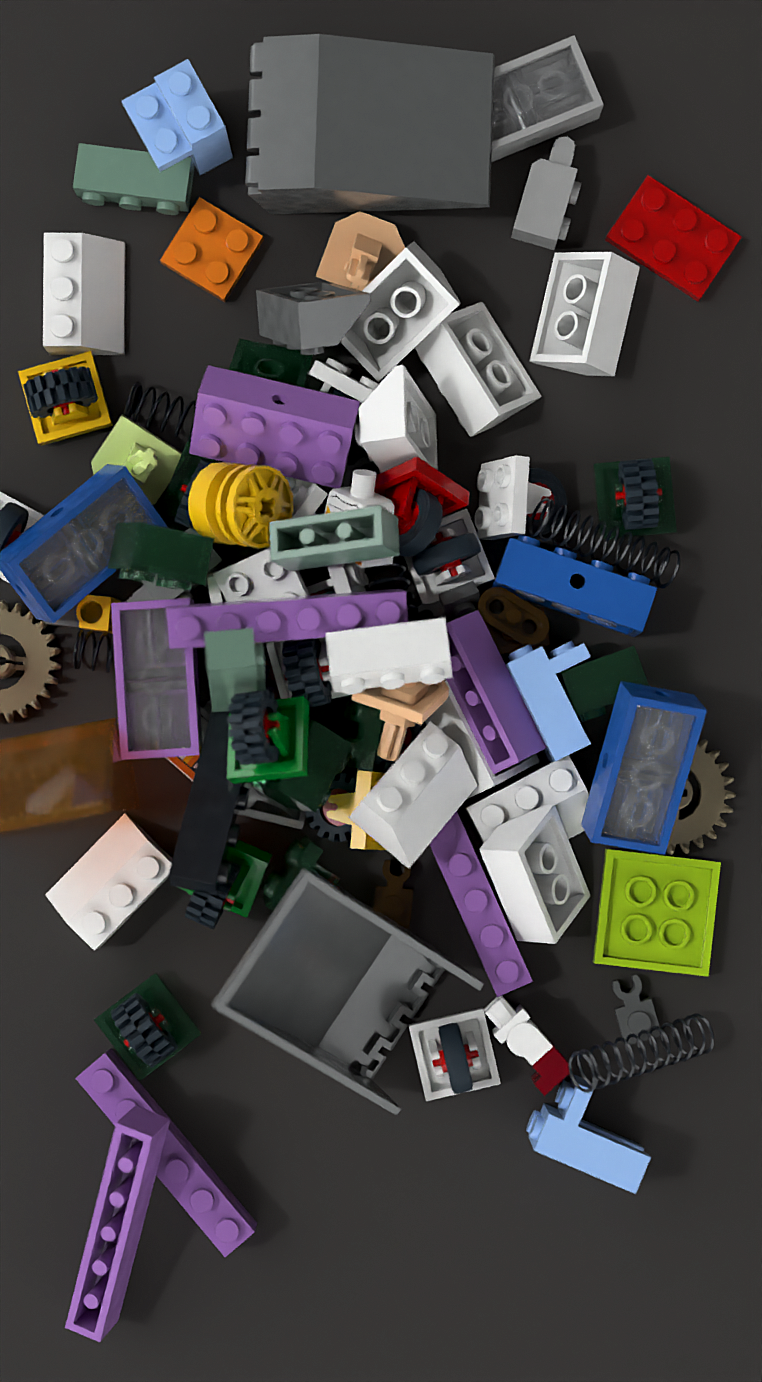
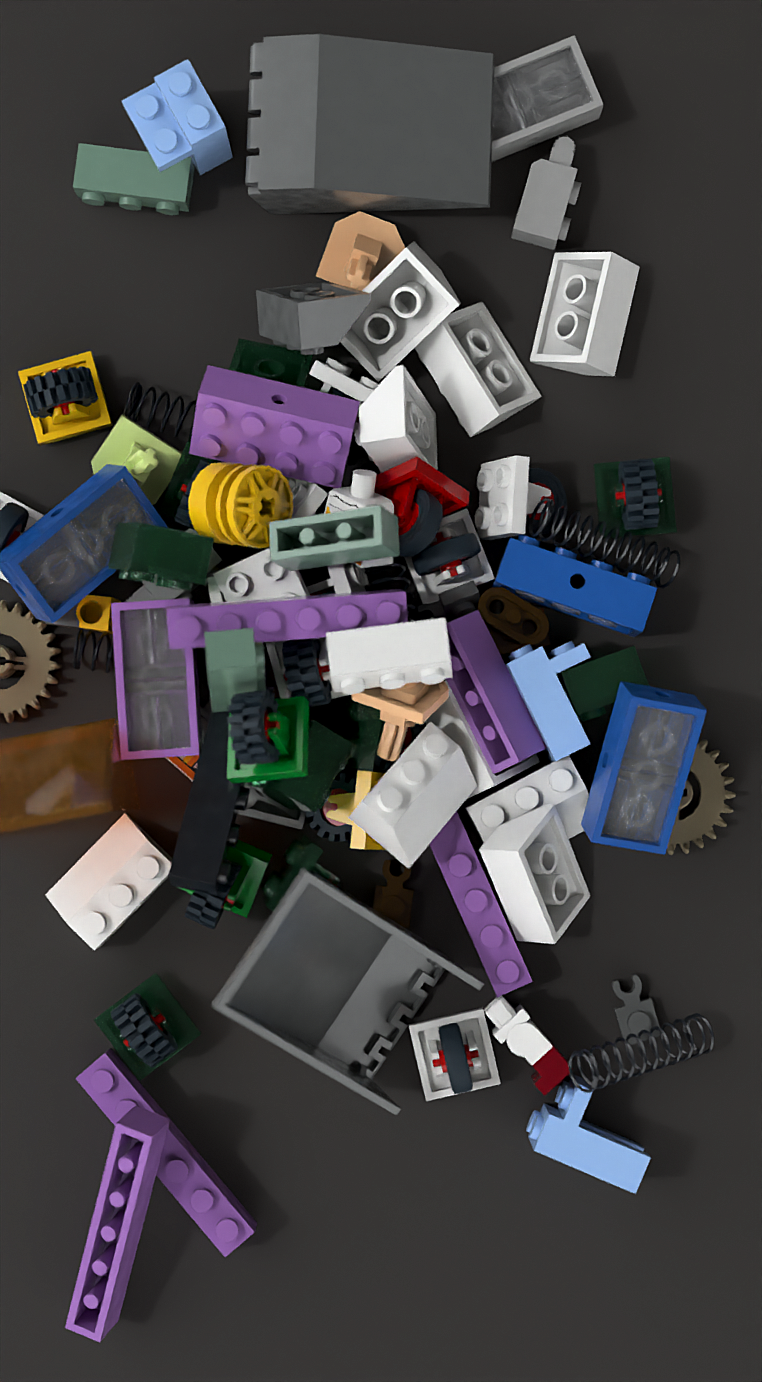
(83, 294): white slope -> none
(212, 249): orange plate -> none
(656, 912): lime plate -> none
(673, 238): red plate -> none

